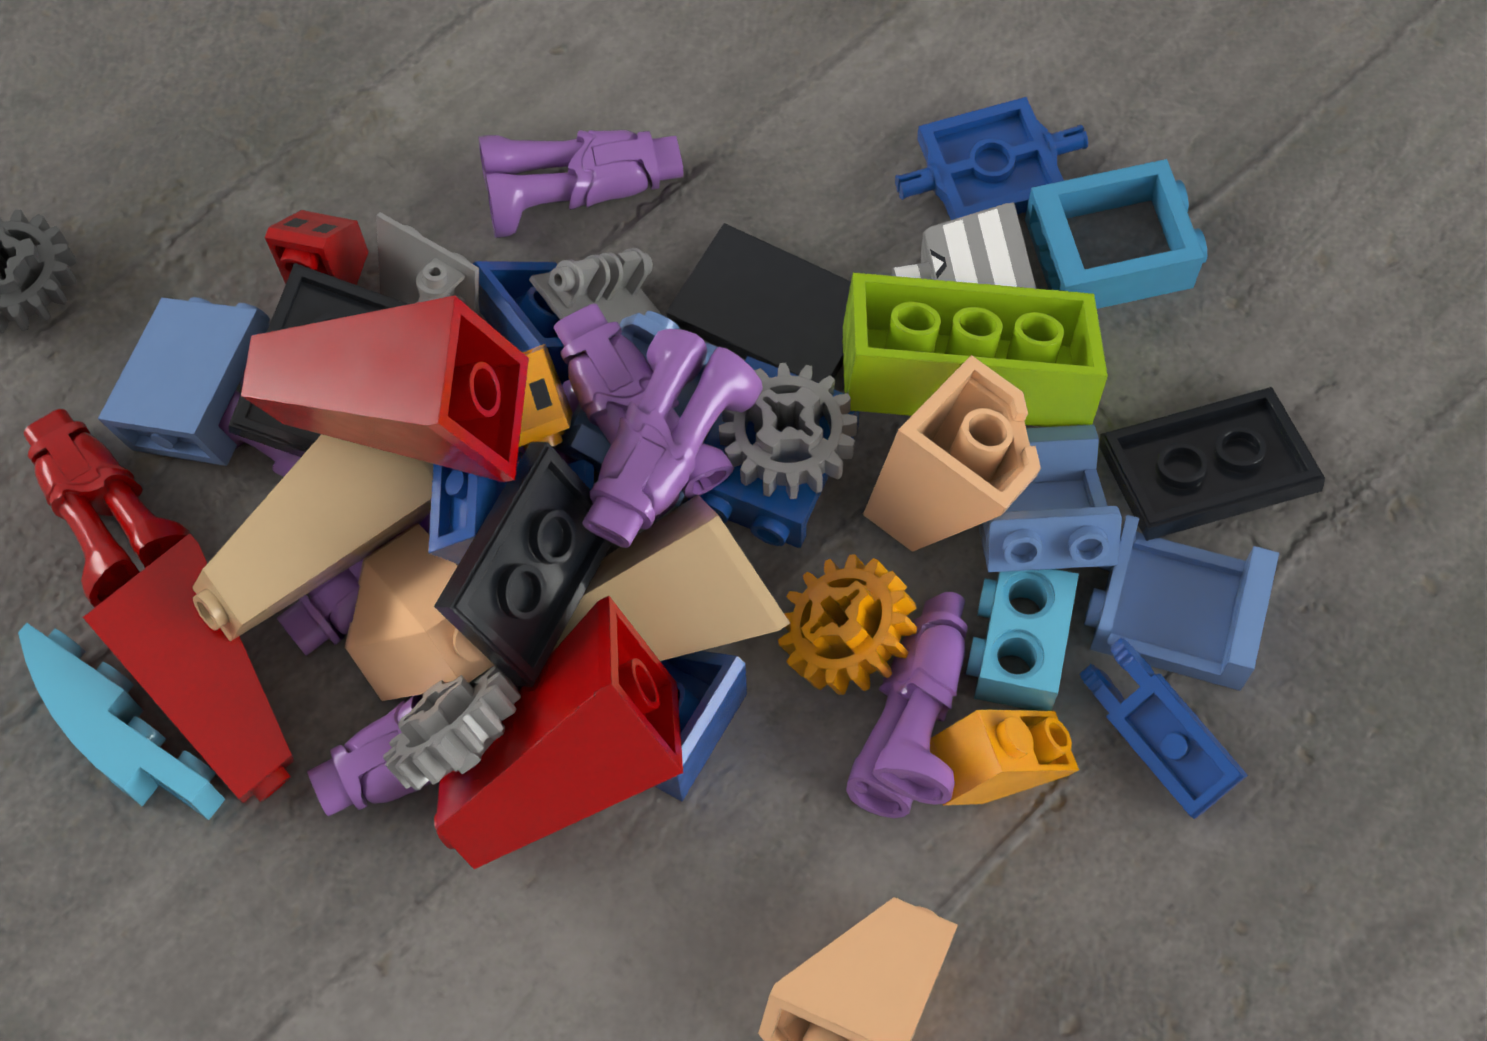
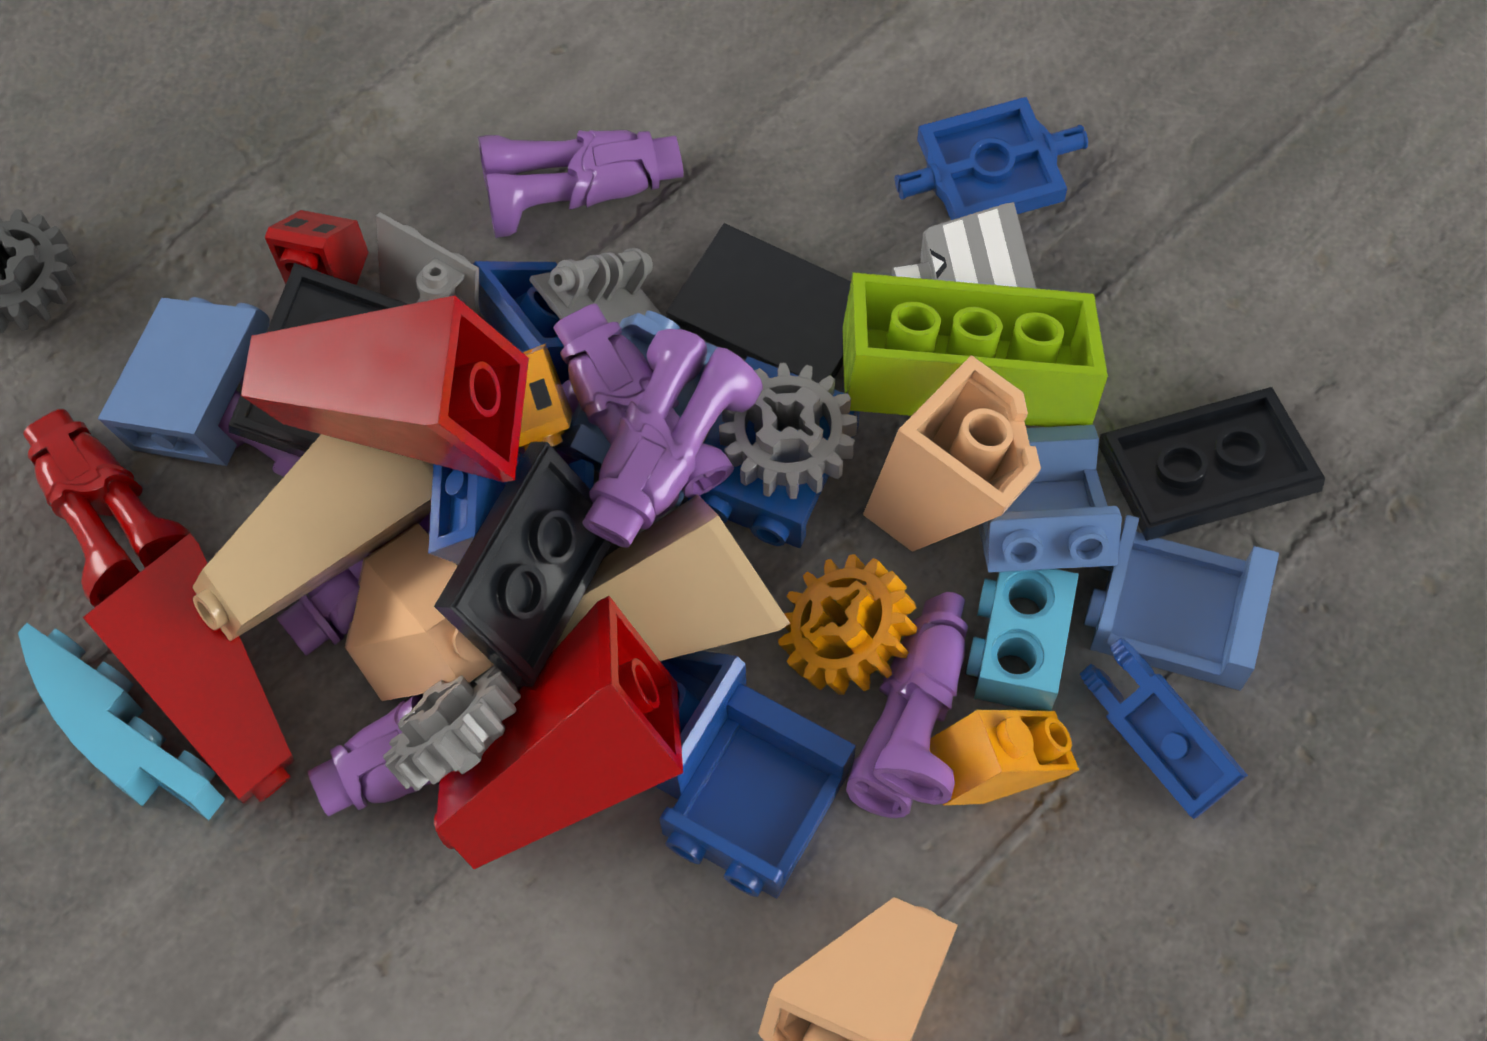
(758, 793): none -> blue panel
(1124, 280): dark azure window -> none

